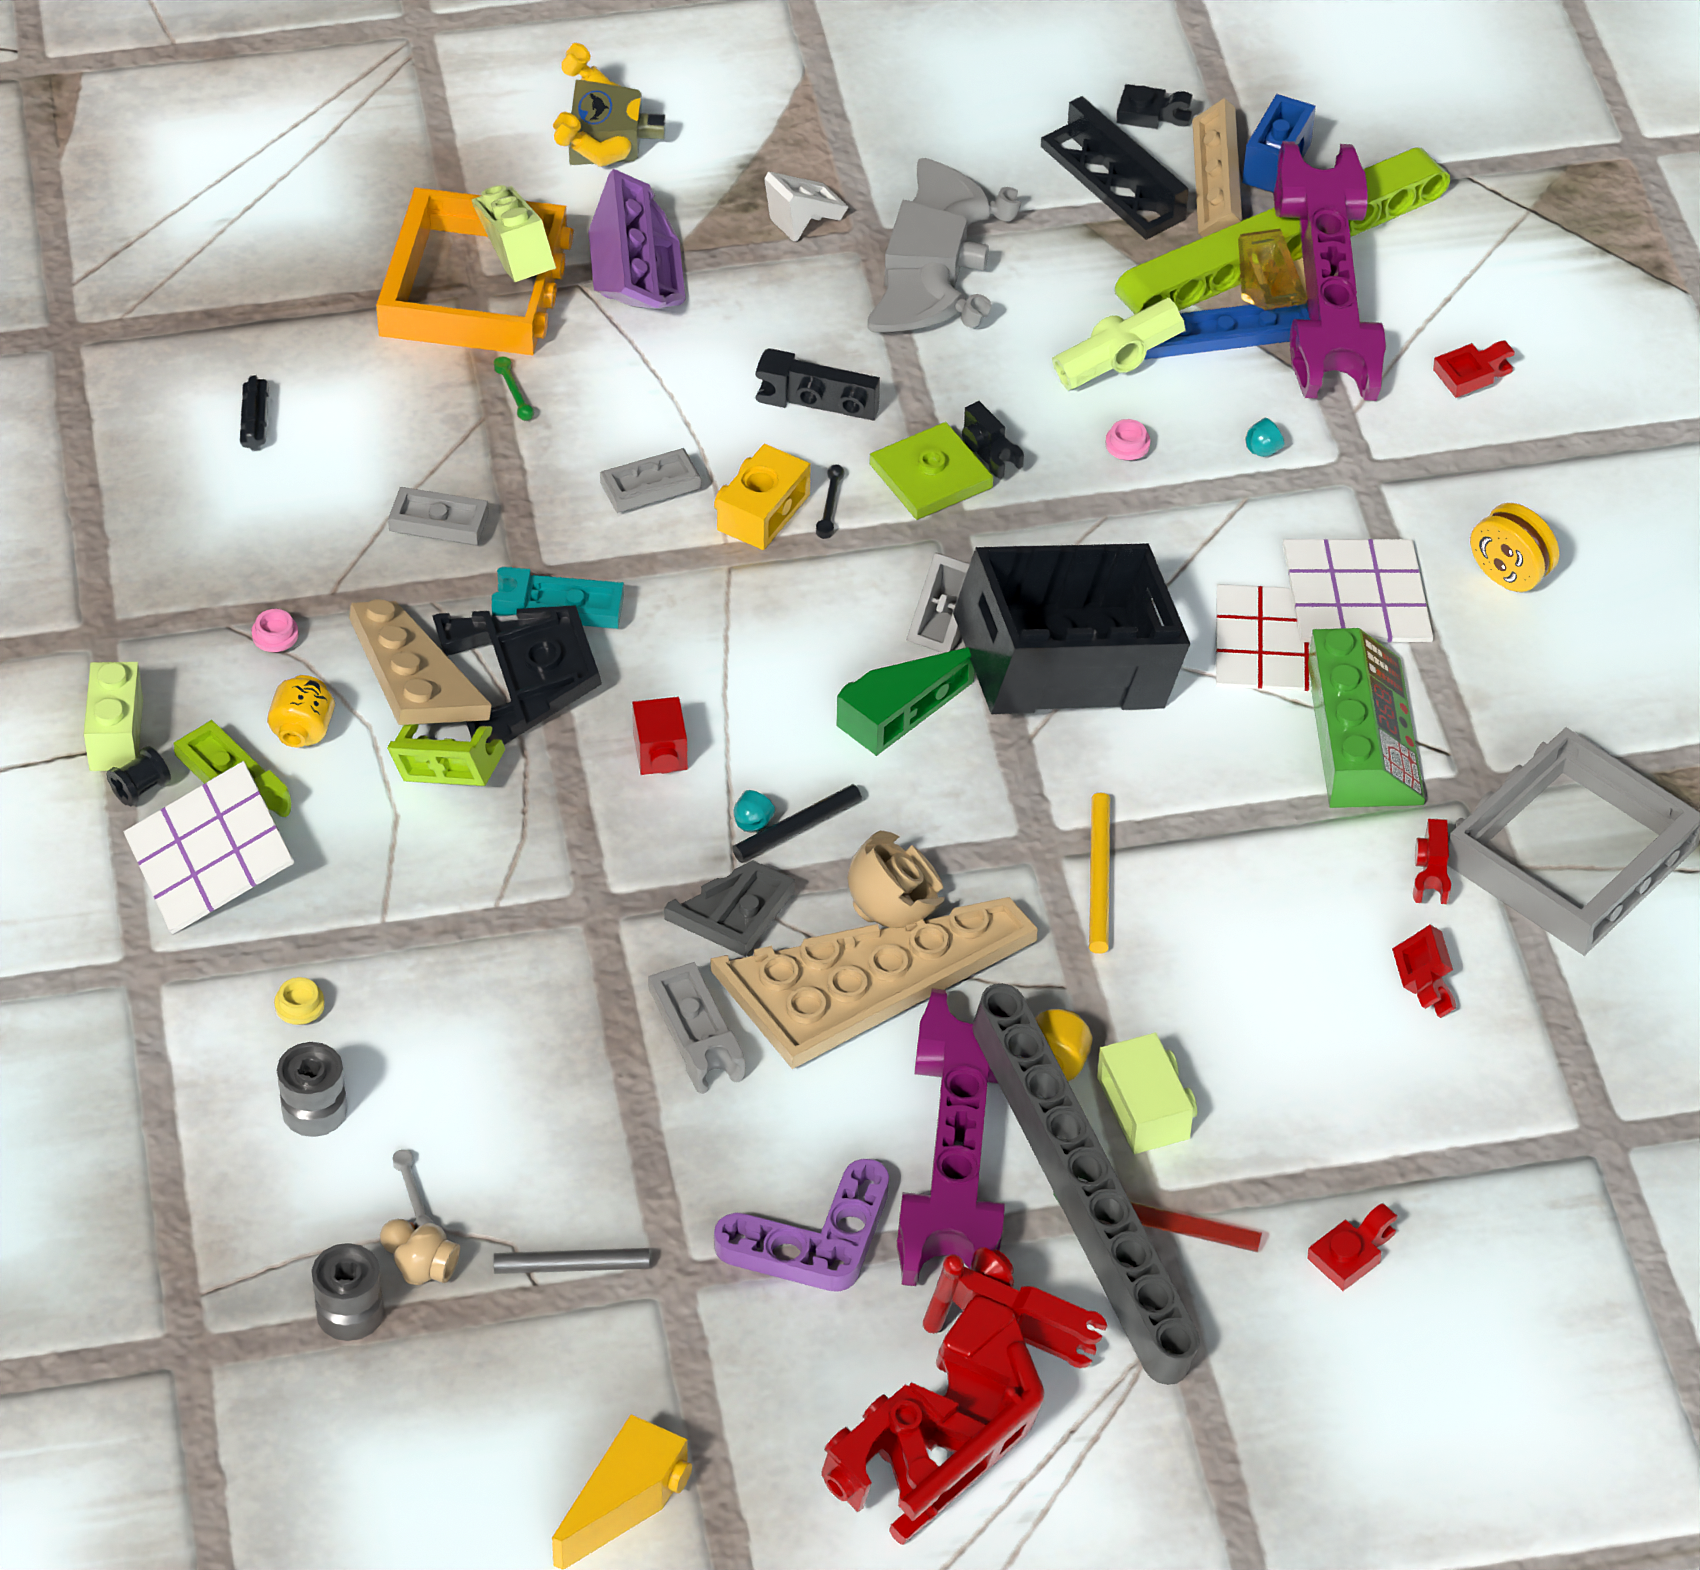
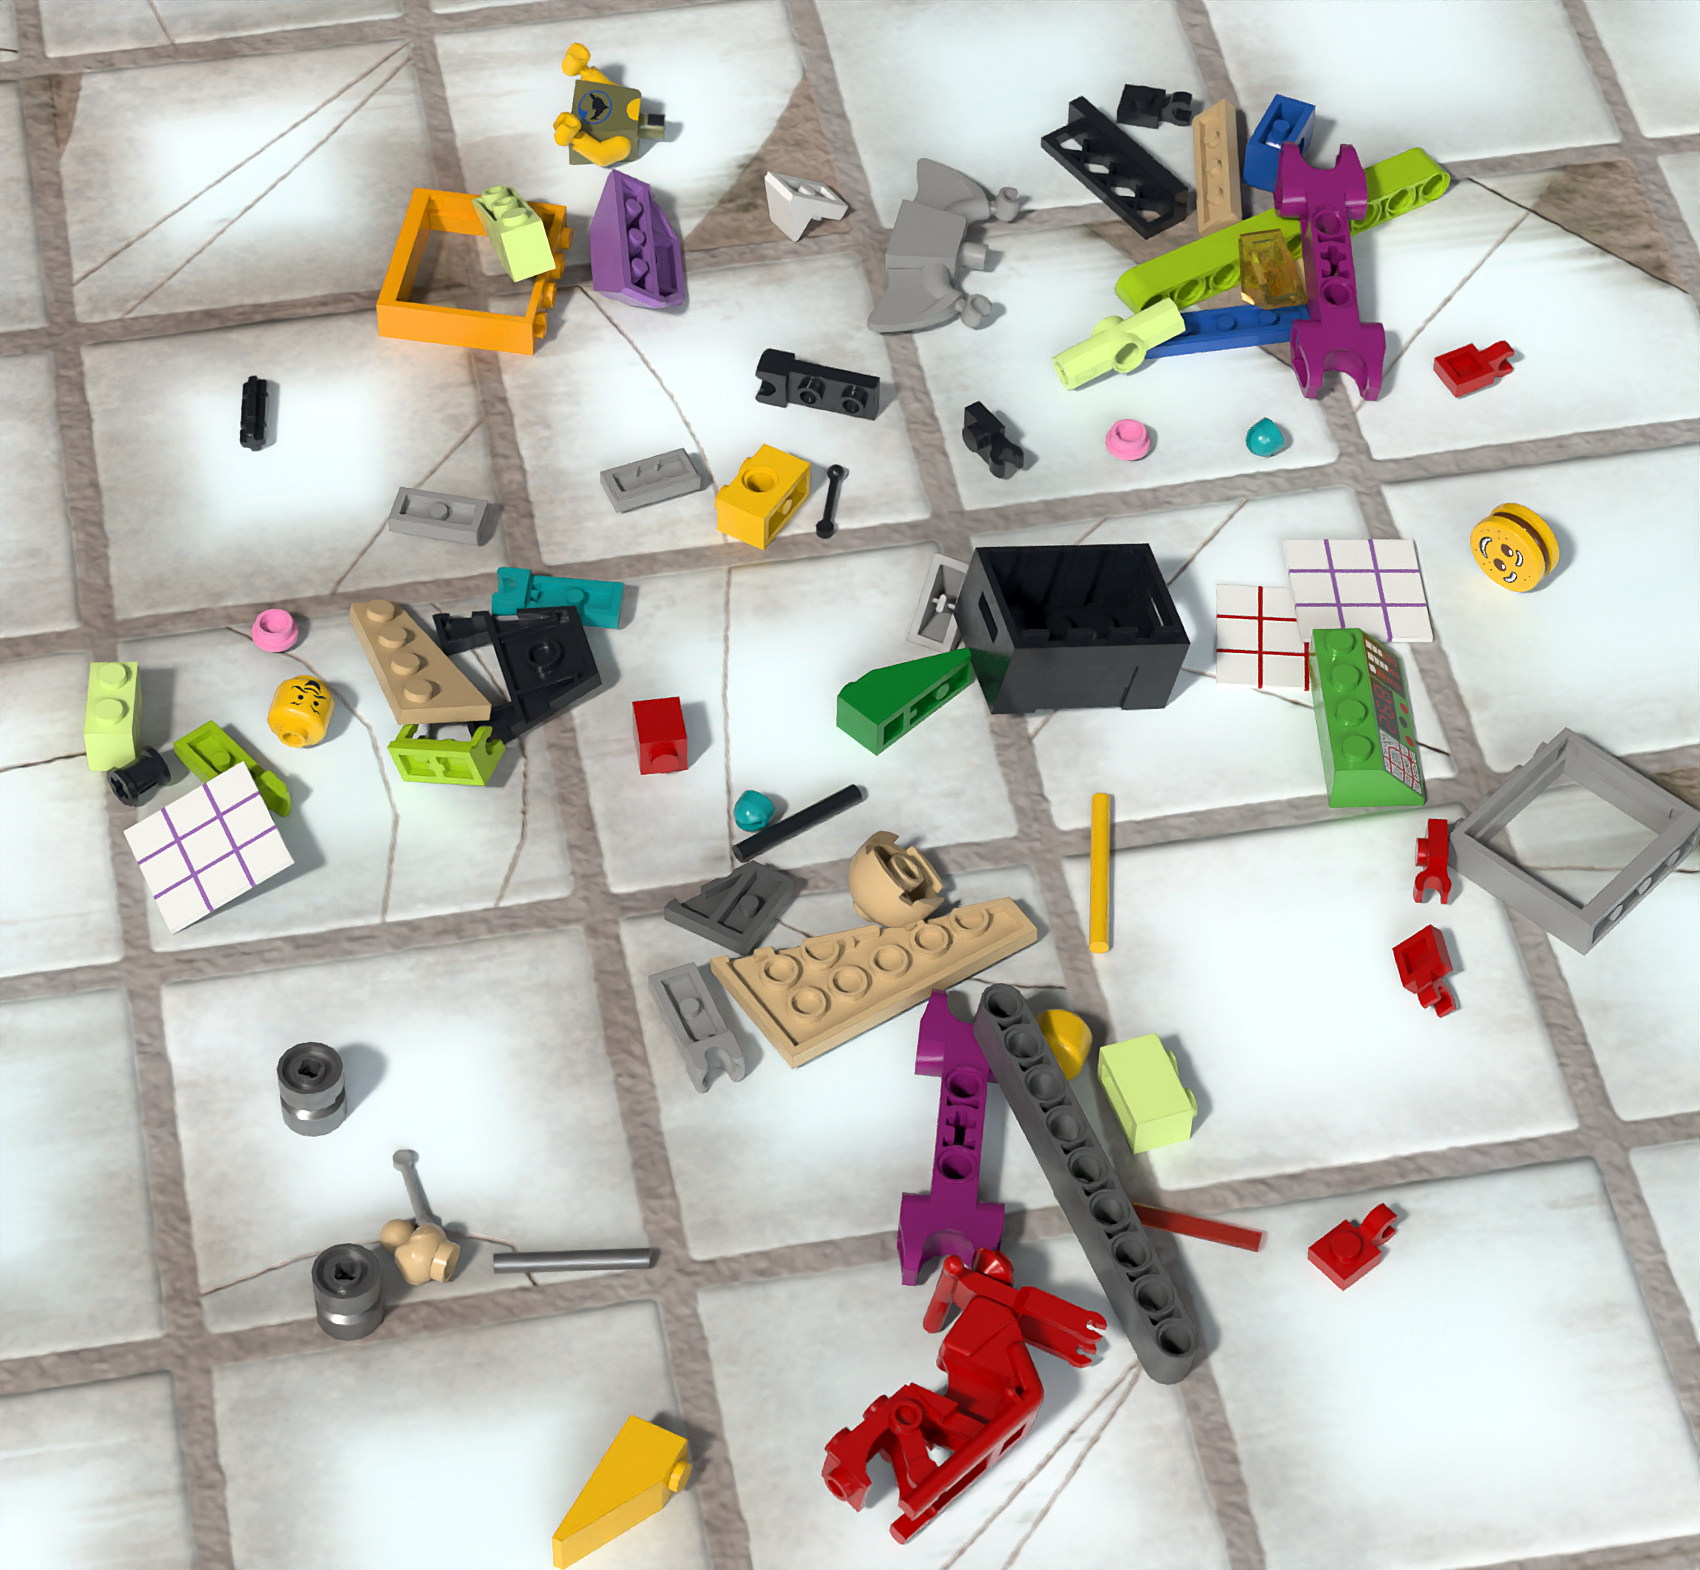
(299, 1001): light yellow plate -> none
(502, 366): green hinge -> none
(829, 1245): medium lavender beam -> none
(931, 470): lime plate -> none

